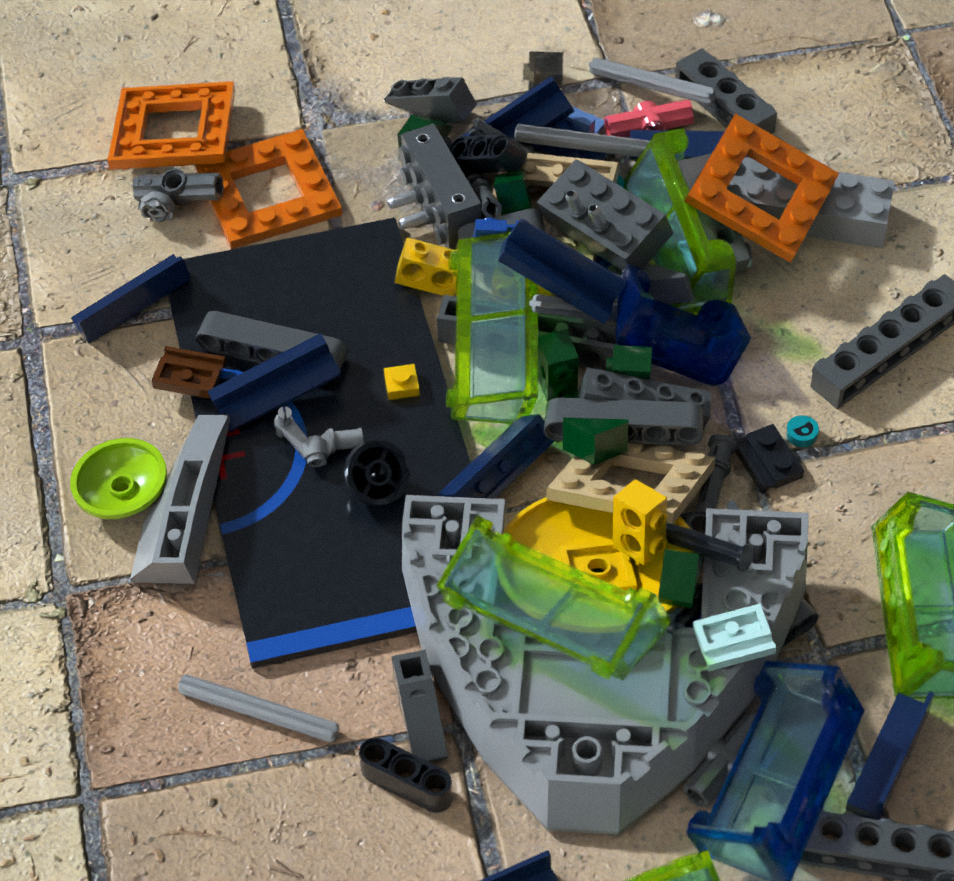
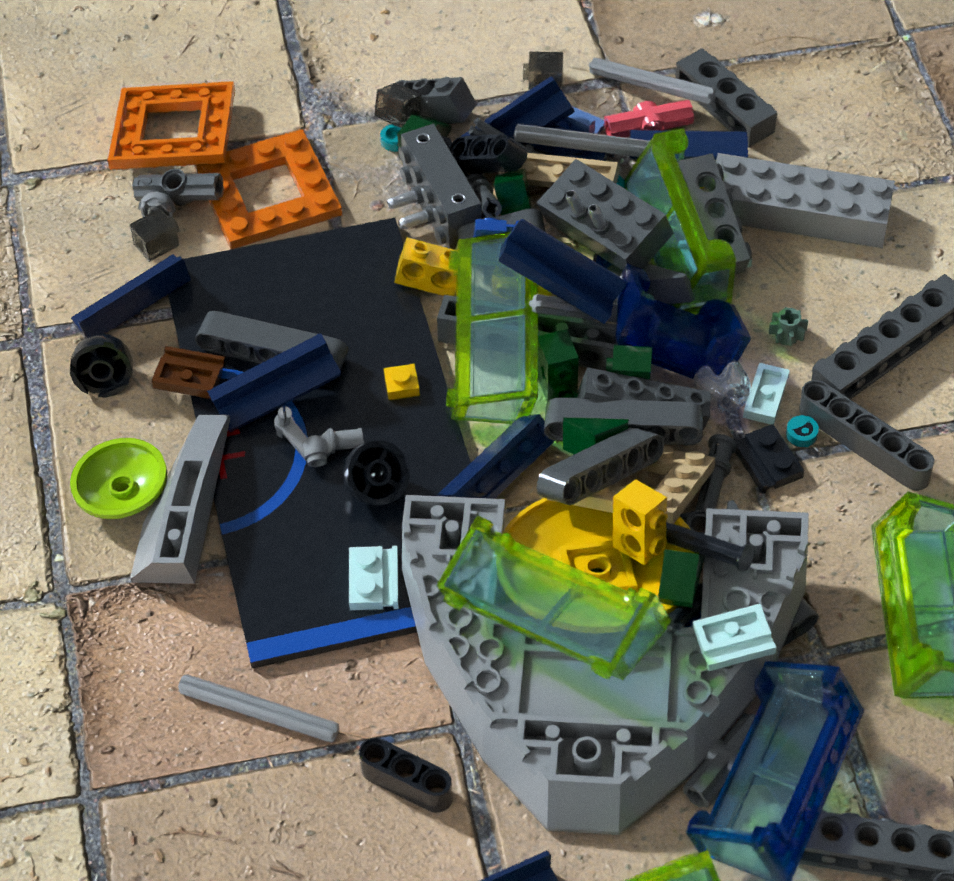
(101, 365): none -> black cylinder
(155, 234): none -> clear smoke brick
(373, 578): none -> light aqua plate
(389, 138): none -> teal tile
(397, 104): none -> clear smoke brick
(419, 705): dark grey slope -> none
(600, 466): none -> dark grey beam
(727, 390): none -> clear helmet
(766, 393): none -> light aqua plate
(777, 235): orange plate -> none
(788, 326): none -> sand green gear
(867, 435): none -> dark grey beam
(888, 756): dark blue panel -> none

